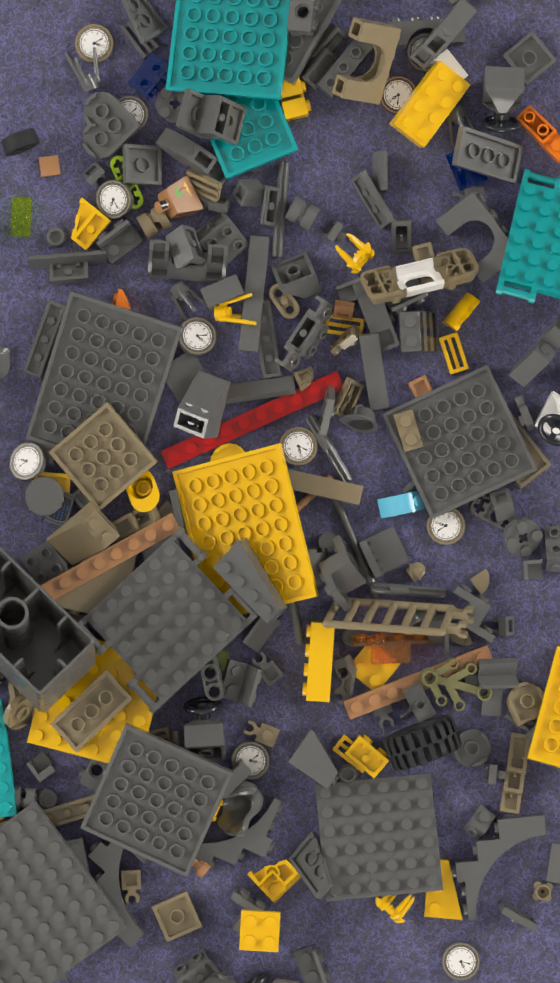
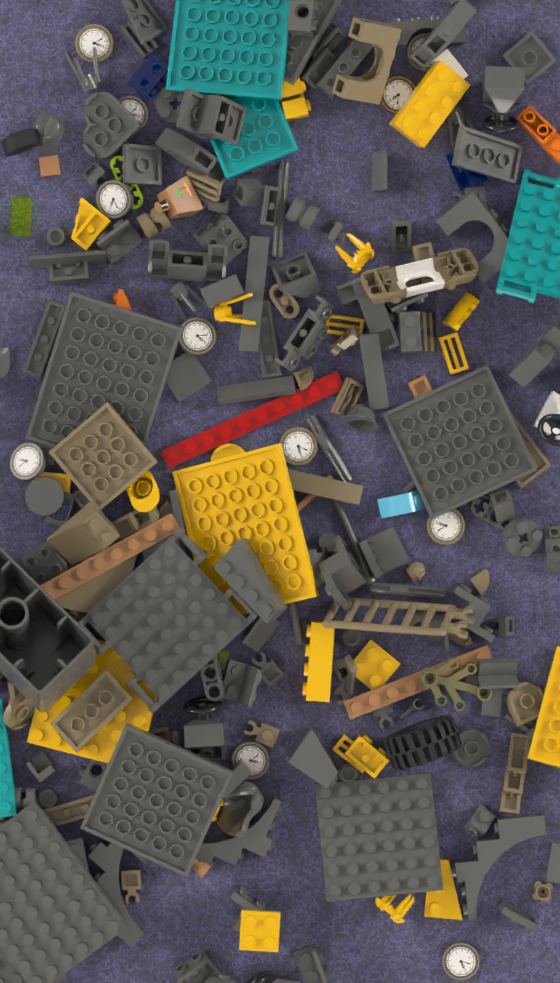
(50, 132): none -> dark grey piece
(177, 916): dark tan plate -> none
(185, 247): dark grey panel -> none
(203, 405): dark grey slope -> none
(275, 879): yellow slope -> none
(312, 865): dark grey wing -> none
(327, 410): dark grey plate -> none
(343, 309): medium nougat tile -> none
(372, 199): dark grey plate -> none
(389, 648): clear orange bracket -> none
(408, 430): dark tan plate -> none
(419, 702): dark grey plate -> none
(492, 773): dark grey tile -> none
(525, 418): dark grey plate -> none
(532, 569): dark grey panel -> none

